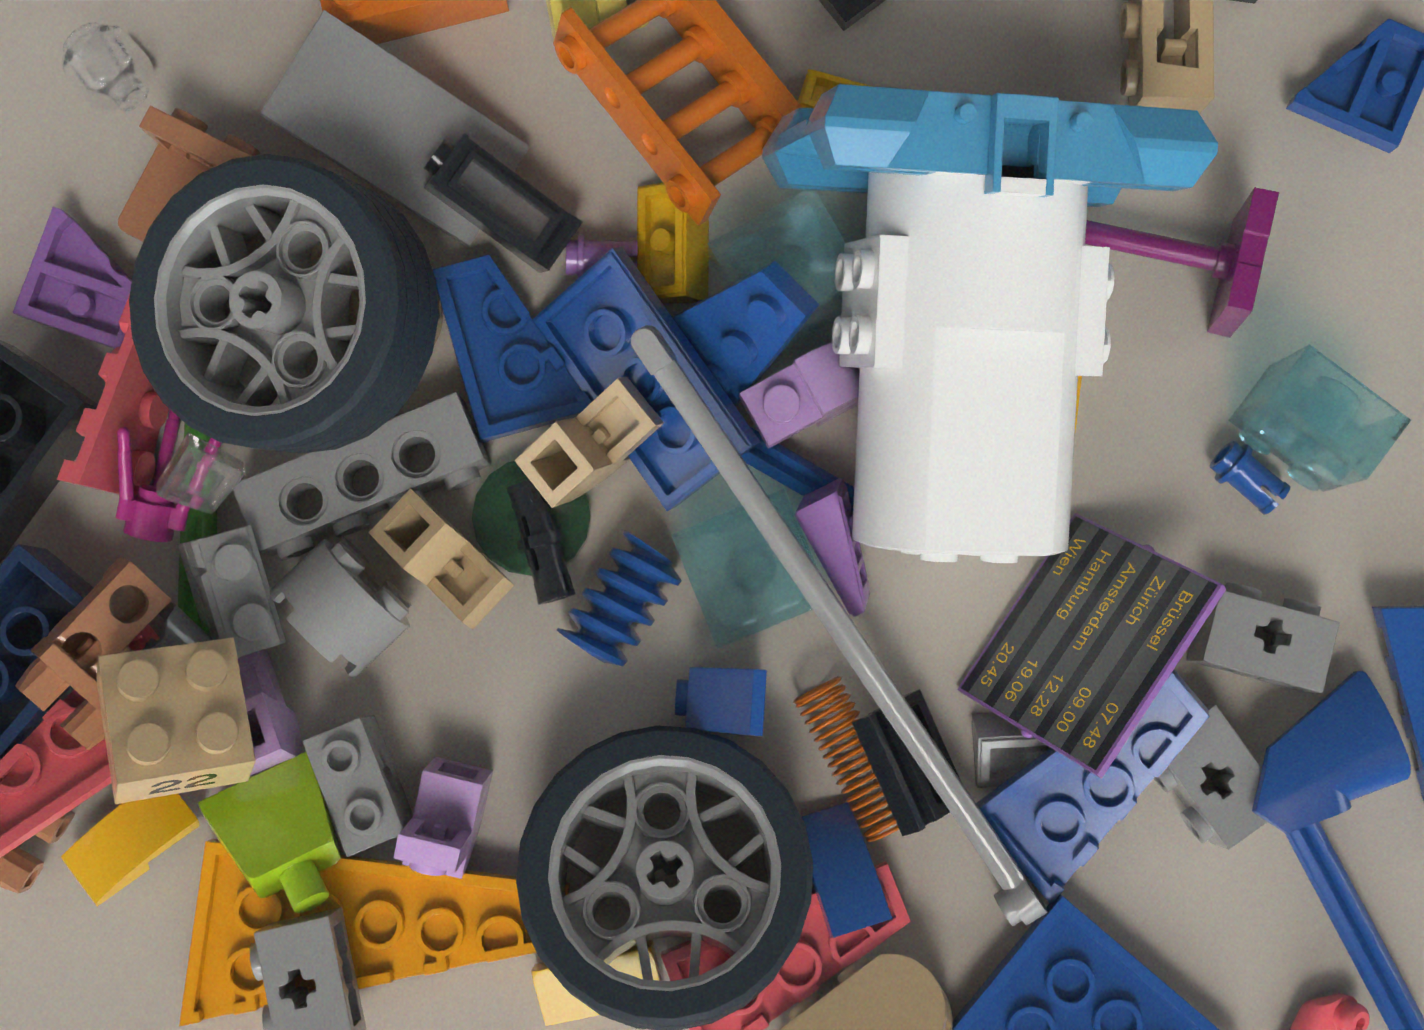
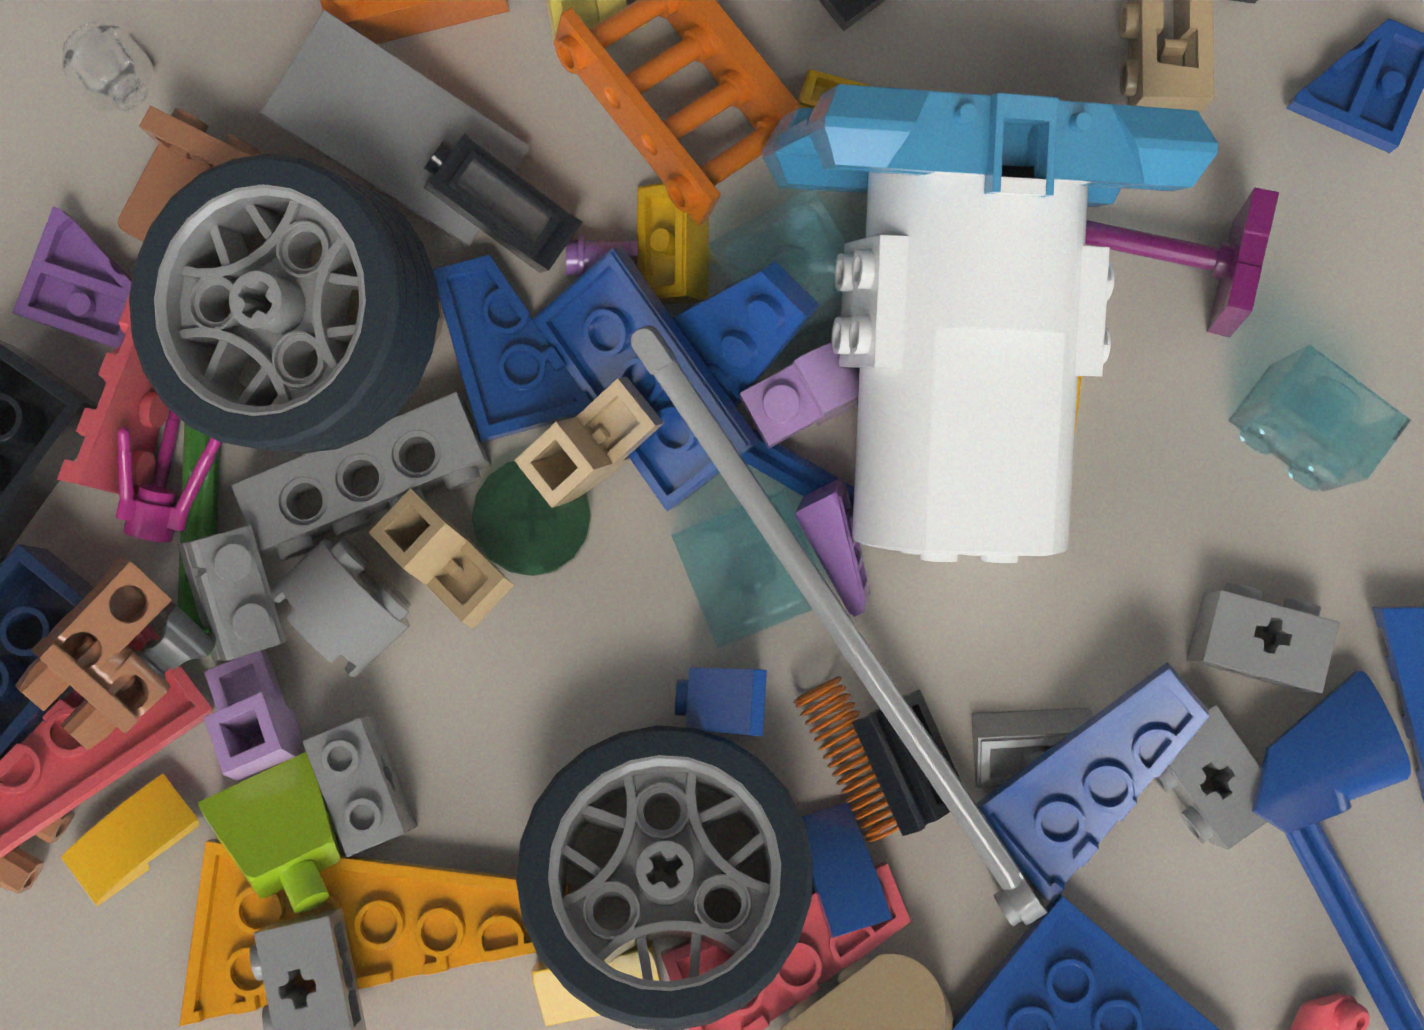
(174, 719): tan brick -> none
(200, 475): clear slope -> none
(444, 819): lavender brick -> none
(541, 543): black pin -> none
(621, 601): blue piece -> none
(1091, 643): piece -> none
(1247, 475): blue pin -> none

